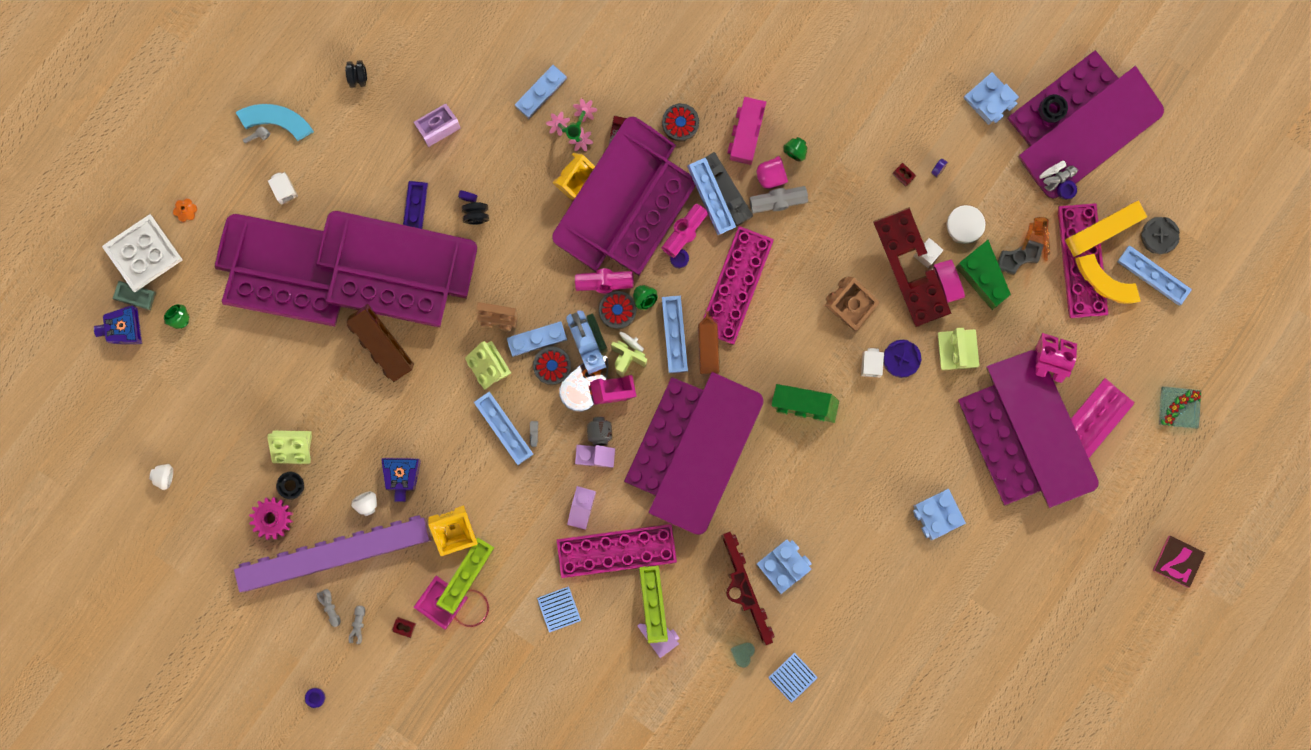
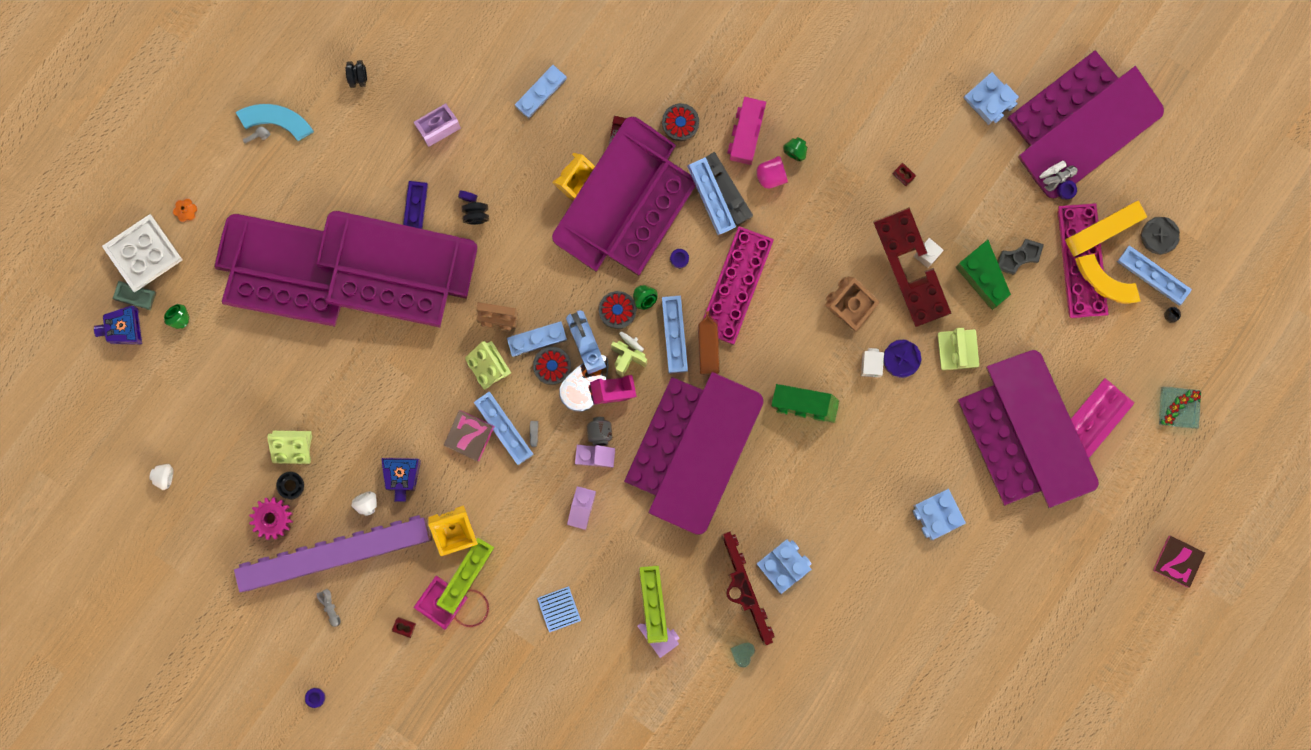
(282, 188): white brick -> none
(357, 624): light grey piece -> none
(380, 343): reddish brown brick -> none
(469, 435): none -> reddish brown tile
(574, 130): bright pink plant -> none
(596, 332): clear green tile -> none
(604, 281): dark pink piece -> none
(616, 551): dark pink plate -> none
(684, 230): dark pink piece -> none
(778, 199): light grey piece -> none
(793, 677): light blue sticker -> none
(939, 167): dark purple tile -> none
(949, 280): dark pink slope -> none
(965, 224): white tile -> none
(1040, 227): clear orange plant -> none
(1055, 357): dark pink hips -> none
(1059, 102): black wheel -> none
(1170, 317): none -> black hinge

